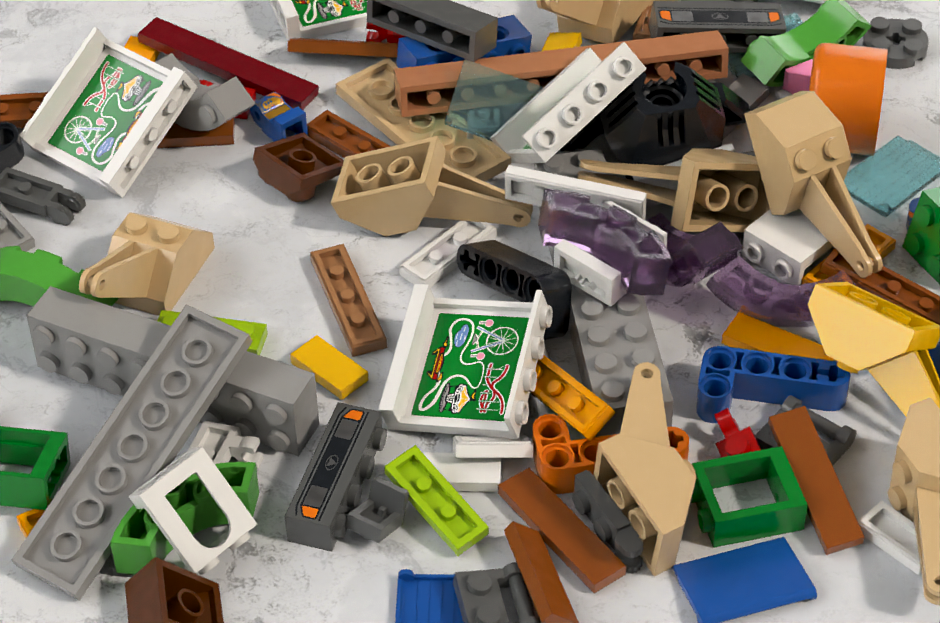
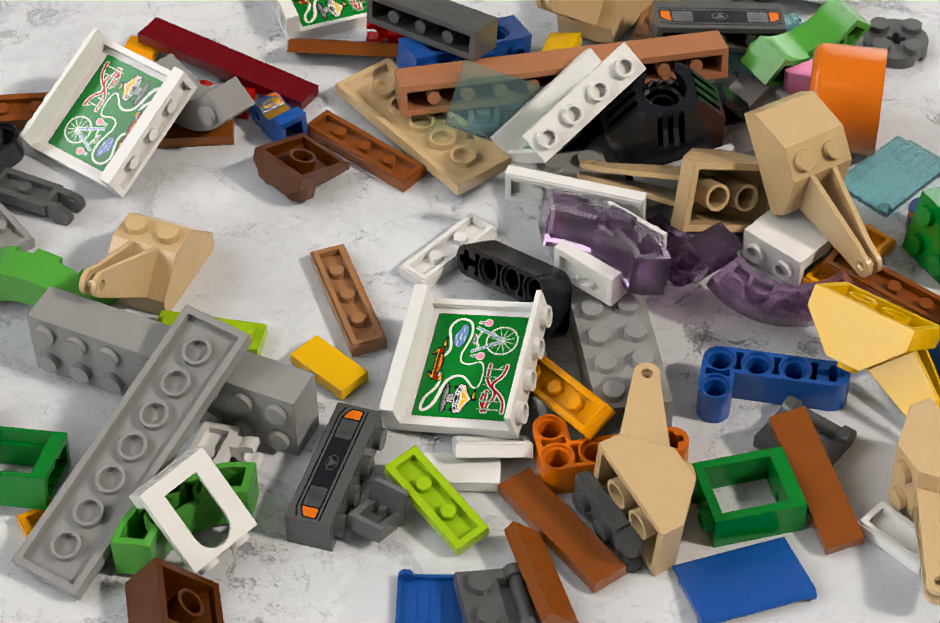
(403, 183): tan slope -> none
(735, 440): red plate -> none
(757, 335): light orange tile -> none

